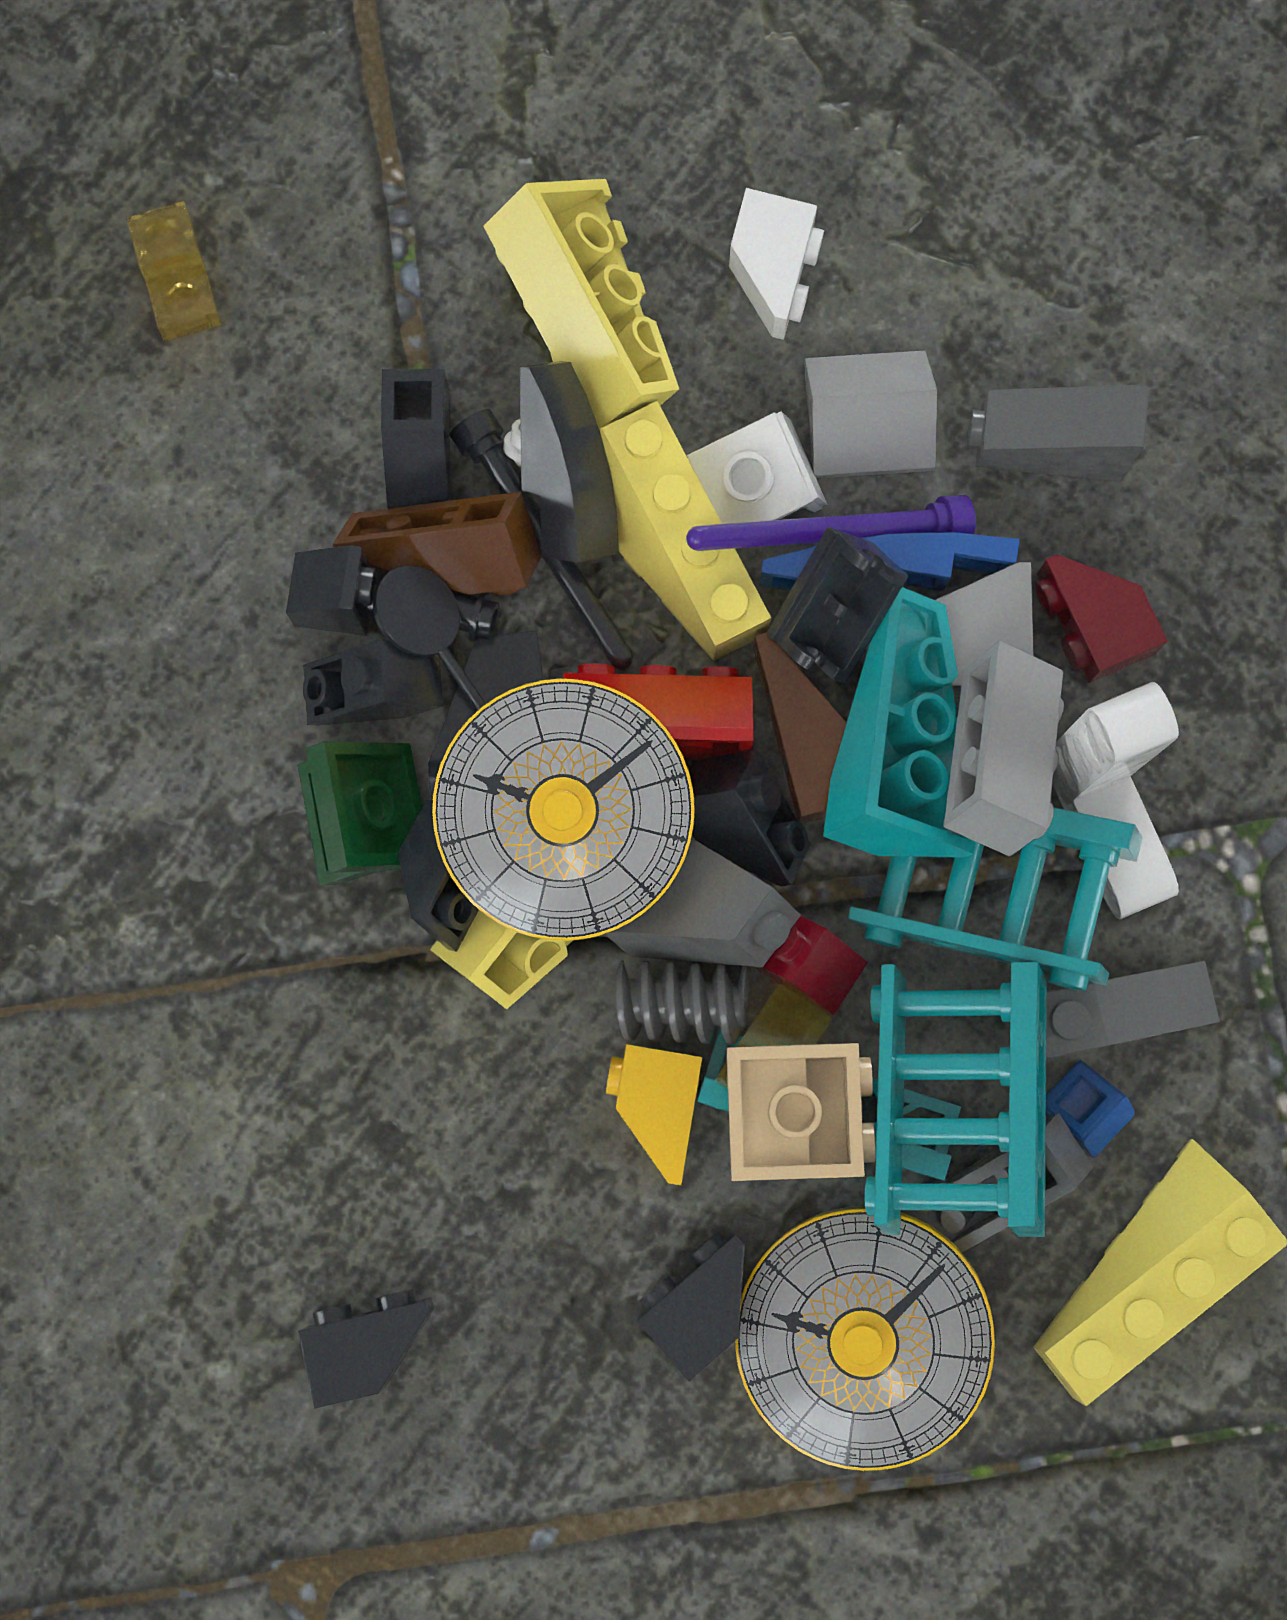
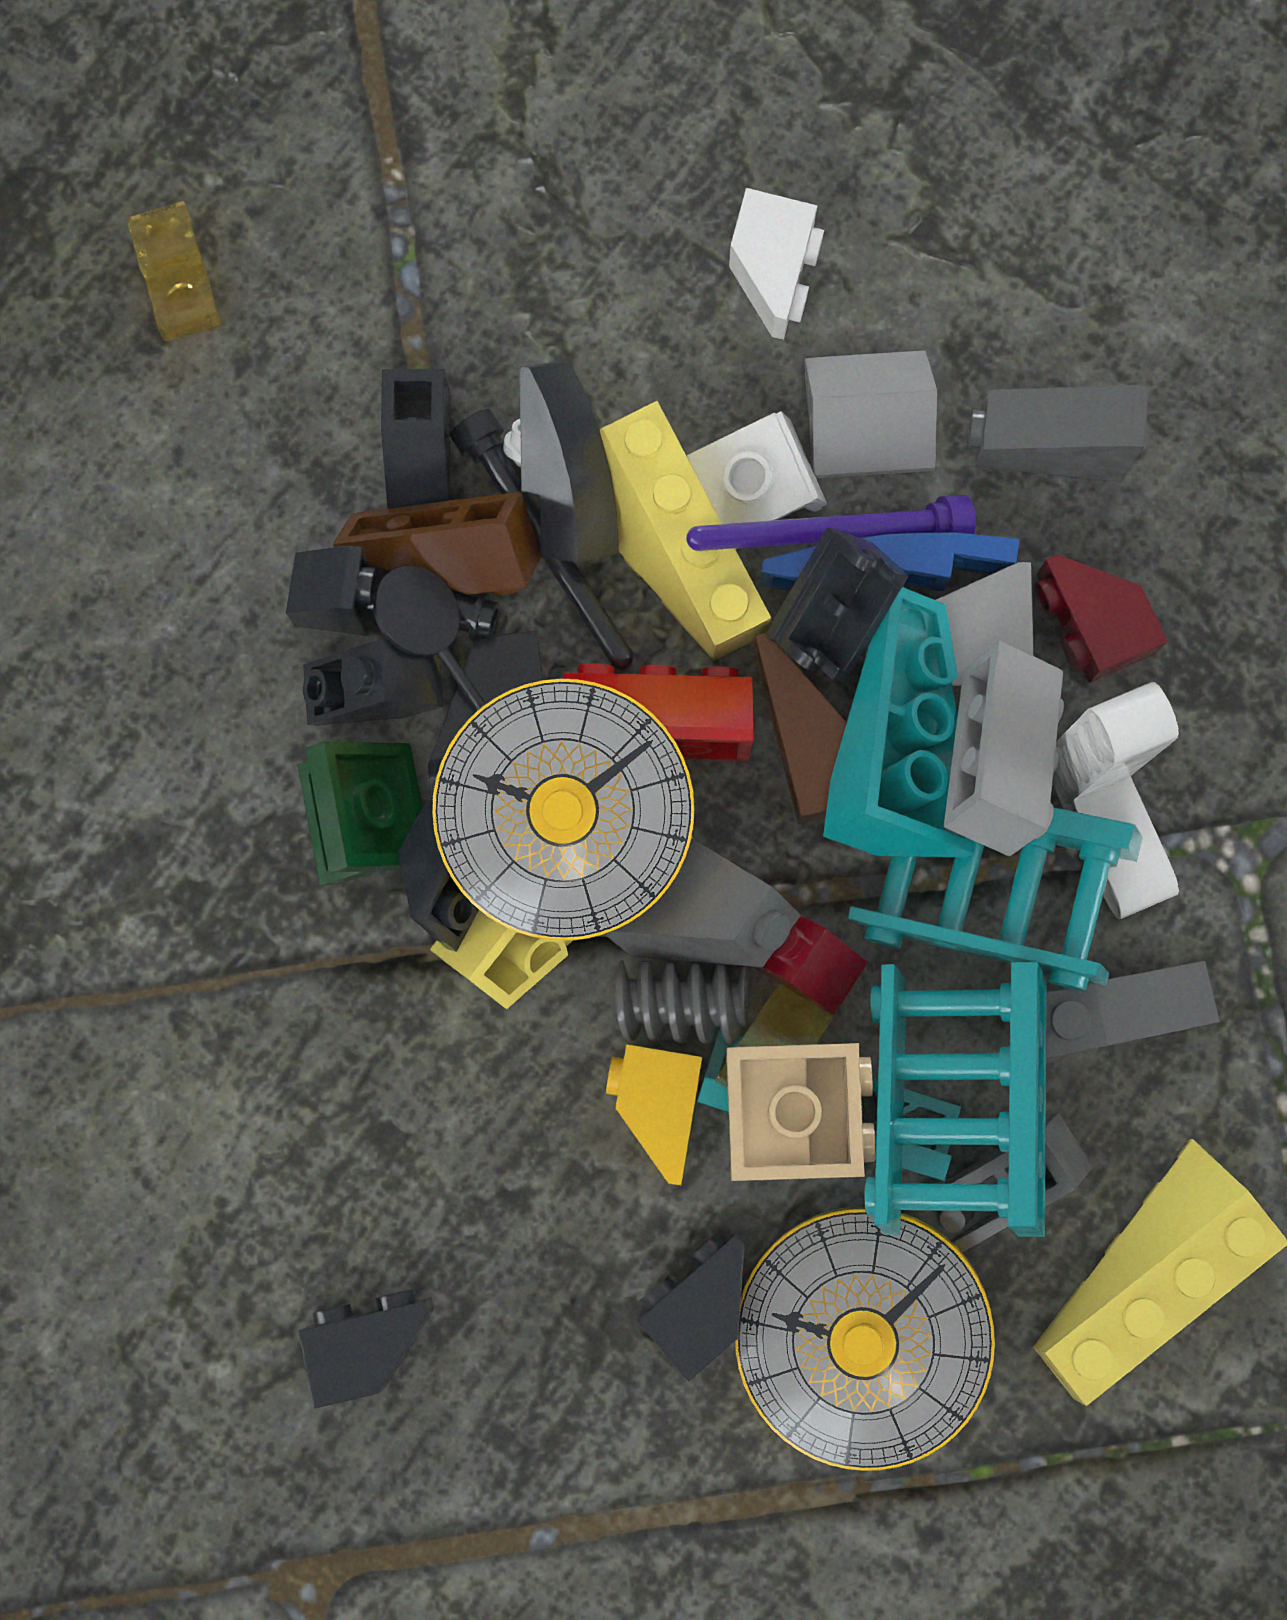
(581, 295): light yellow wedge -> none
(746, 816): black slope -> none
(1089, 1107): blue slope -> none

